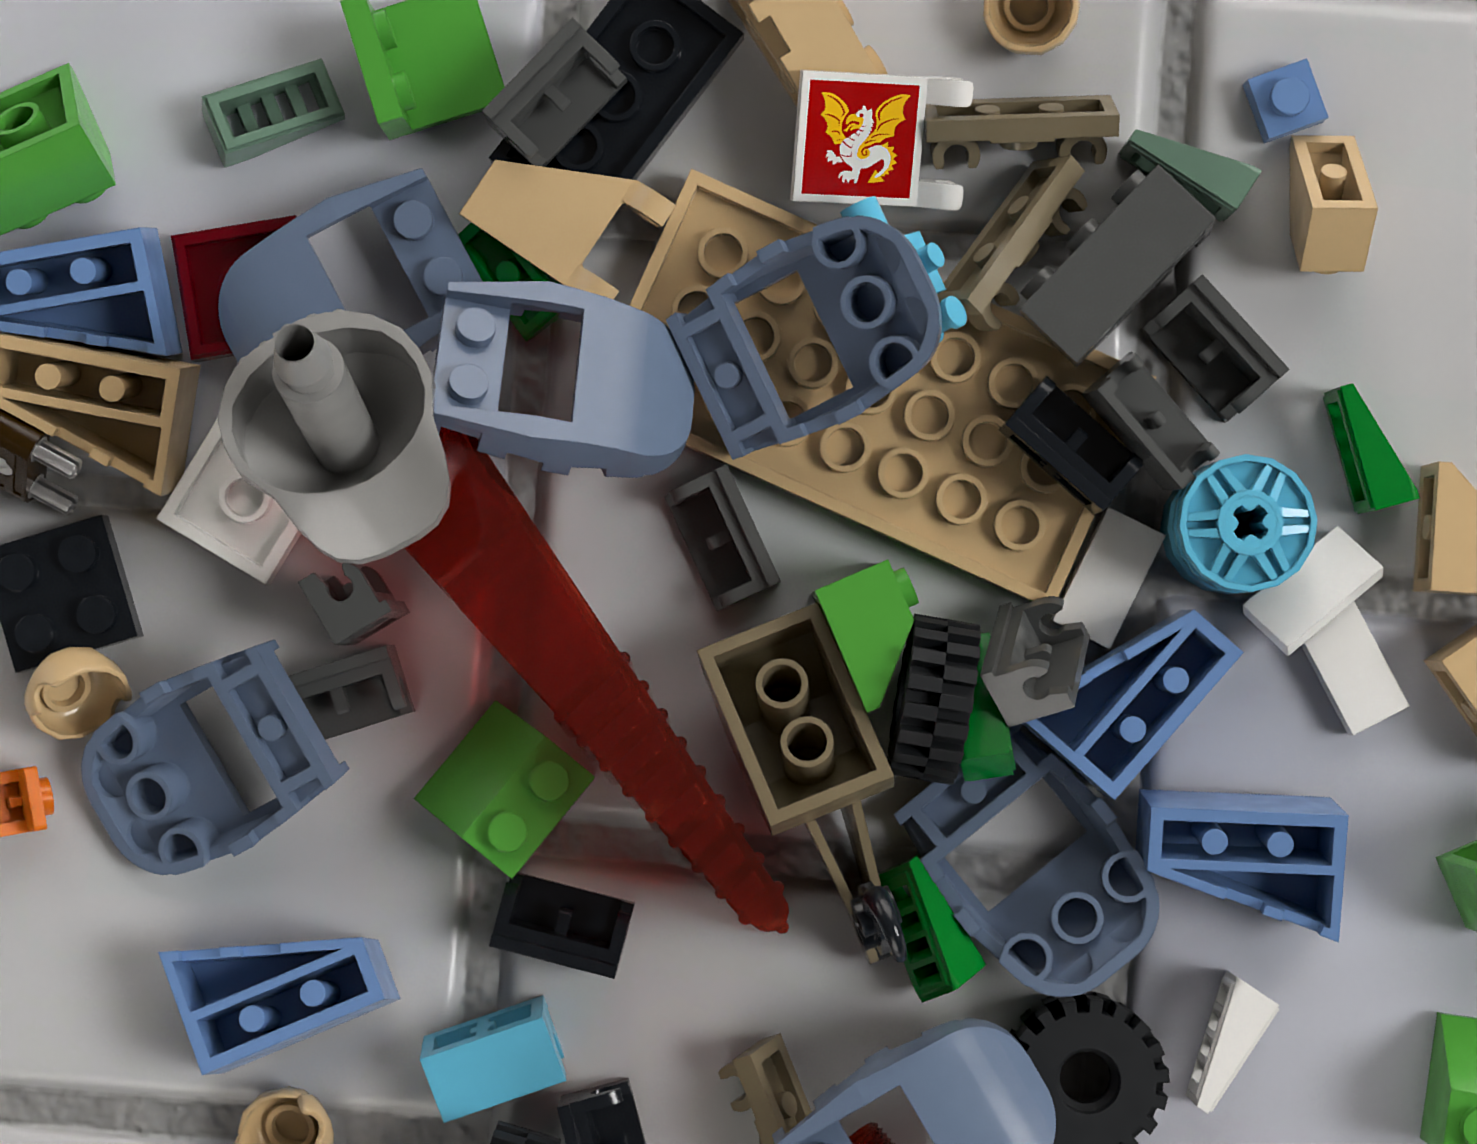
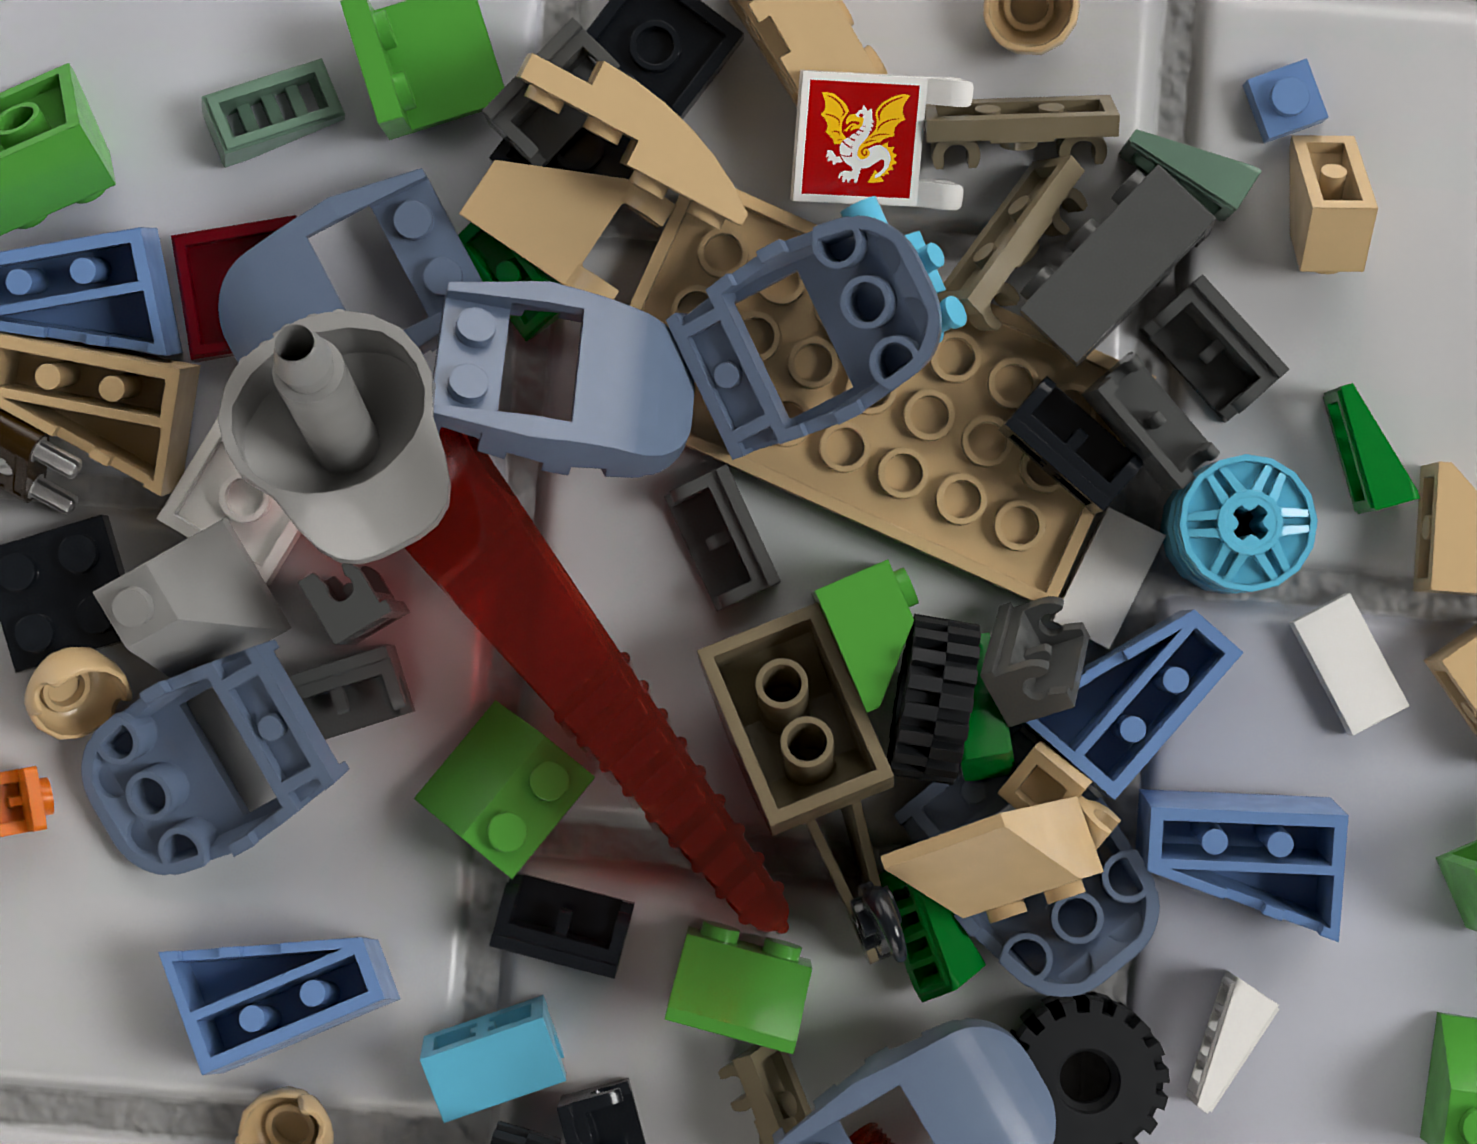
(193, 603): none -> light grey slope
(661, 146): none -> tan slope
(740, 987): none -> bright green slope
(1002, 860): none -> tan slope
(1049, 777): none -> tan plate
(1323, 587): white tile -> none

